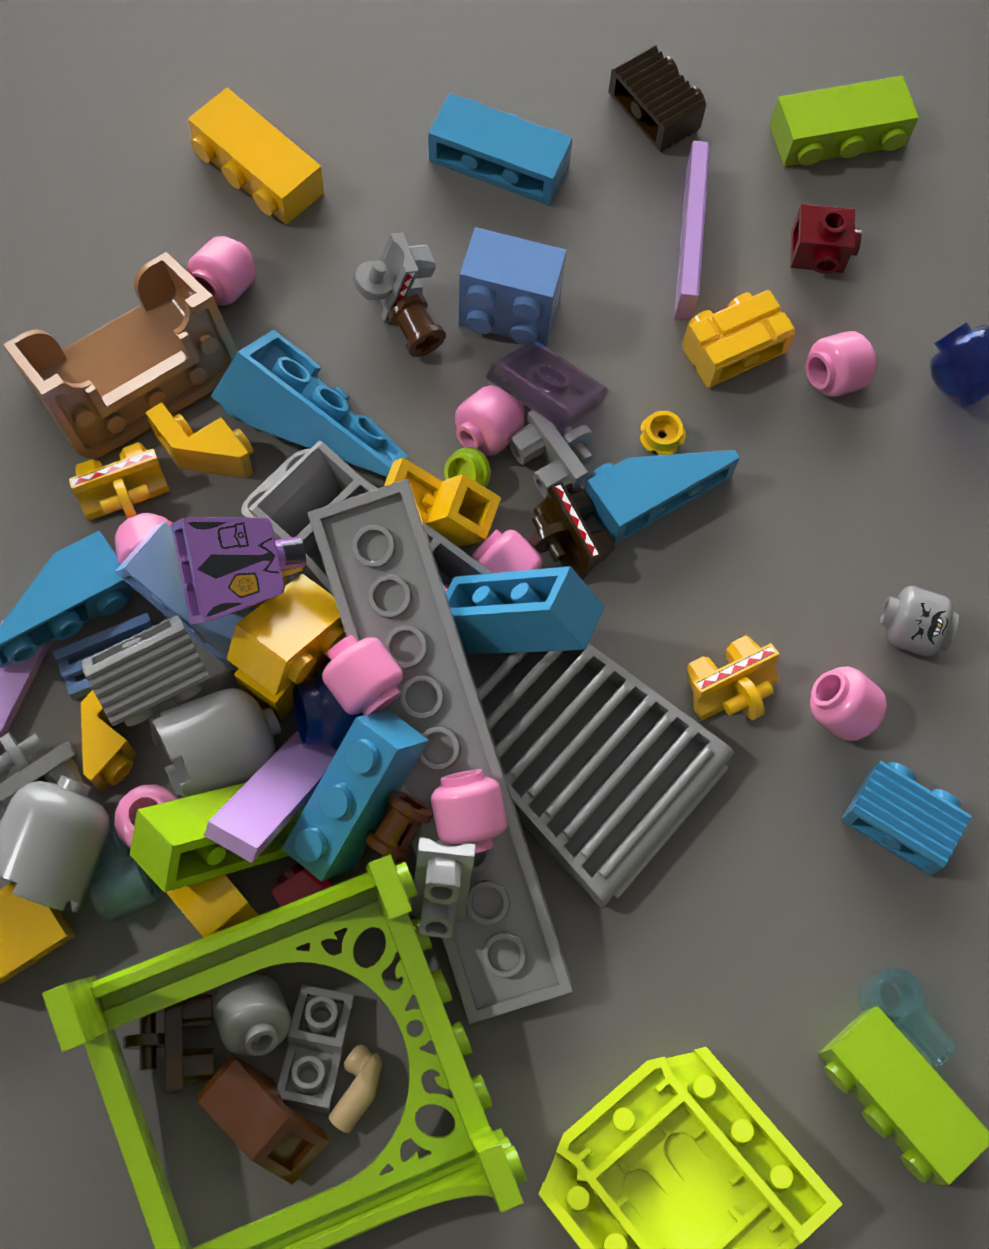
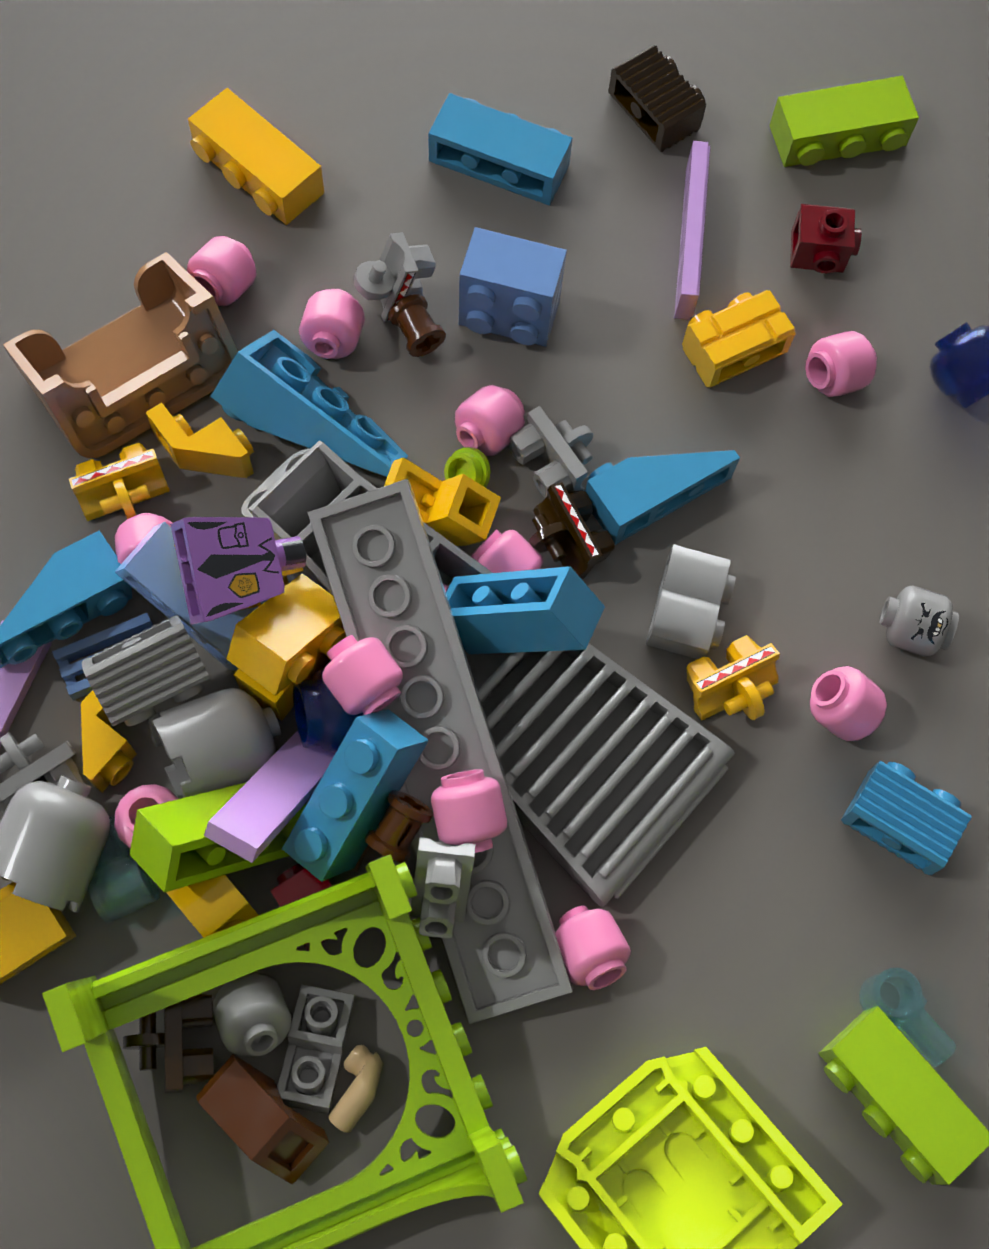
(332, 322): none -> bright pink head
(547, 384): clear purple tile -> none
(592, 947): none -> bright pink head
(662, 422): yellow plate -> none
(690, 603): none -> light grey brick

